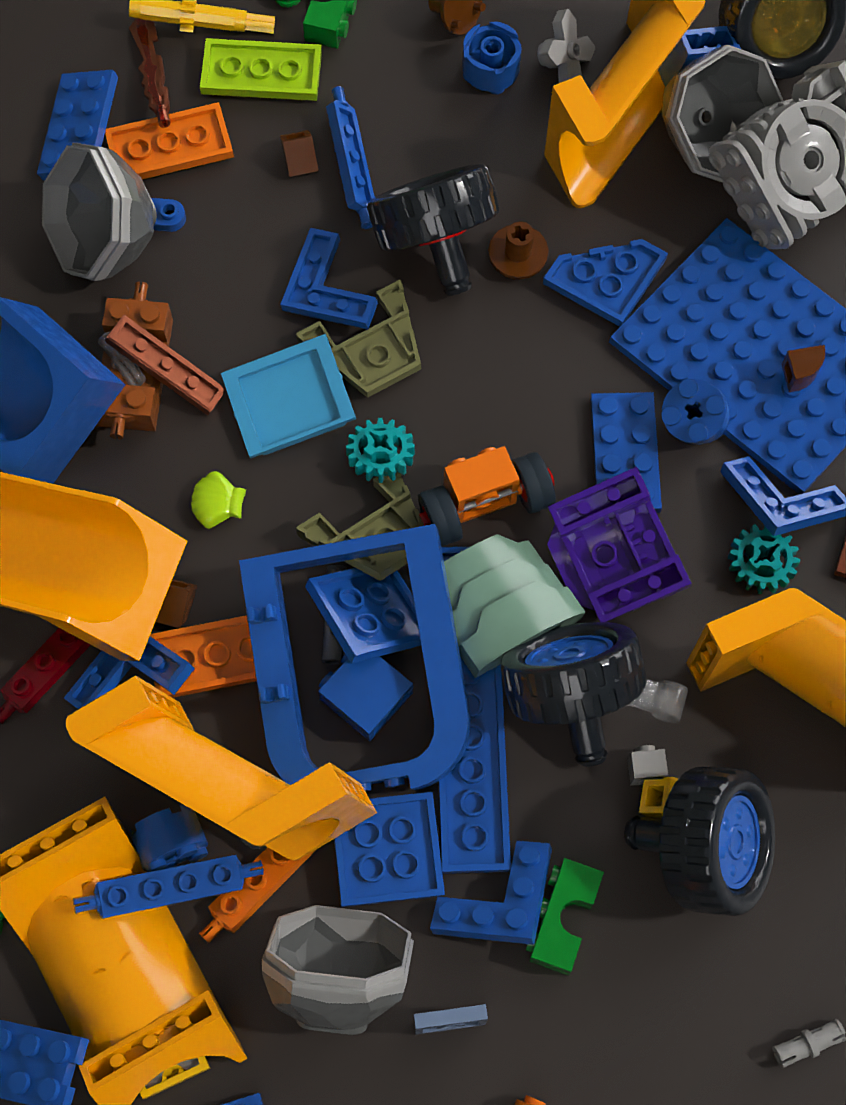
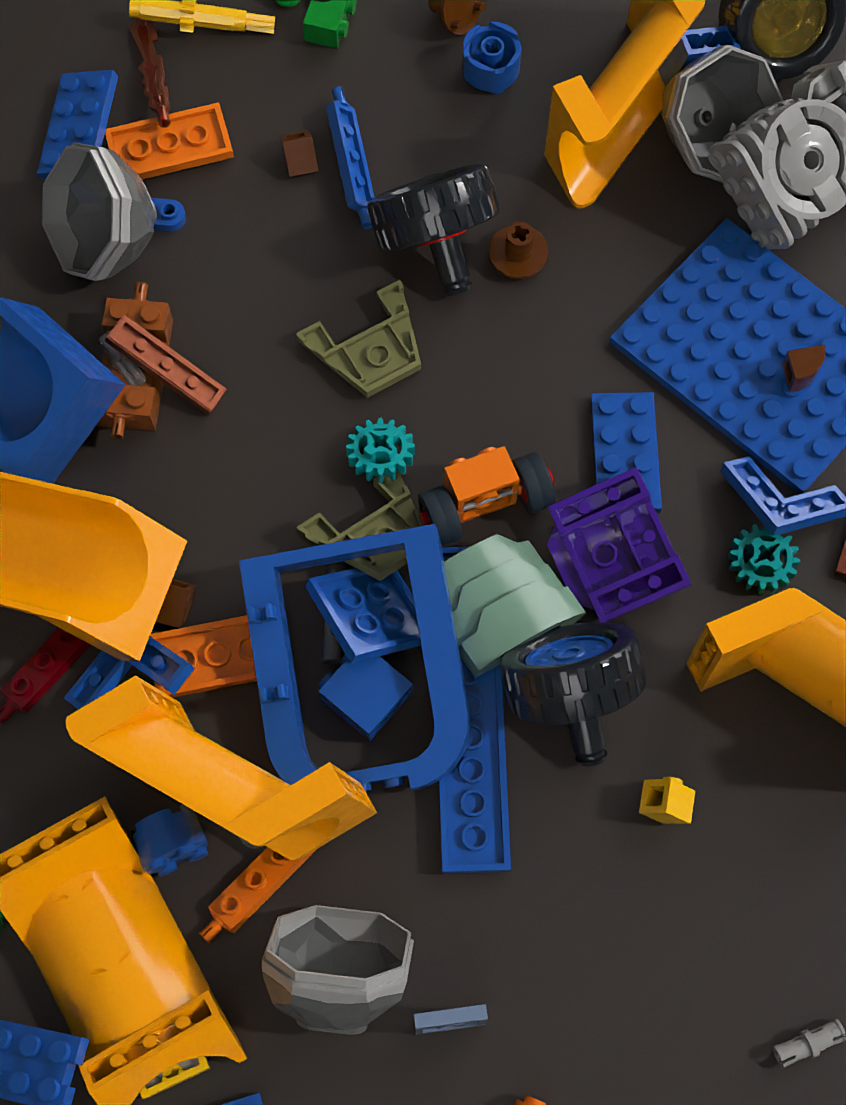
(168, 886): blue plate -> none
(216, 500): lime animal -> none
(261, 69): lime plate -> none
(288, 396): dark azure piece -> none
(310, 298): blue plate -> none
(391, 853): blue plate -> none
(508, 921): blue plate -> none
(566, 48): light grey plant -> none
(572, 885): green arch -> none
(607, 277): blue plate -> none
(646, 764): light grey plate -> none
(663, 700): clear piece -> none
(691, 394): blue brick -> none
(712, 840): black wheel -> none

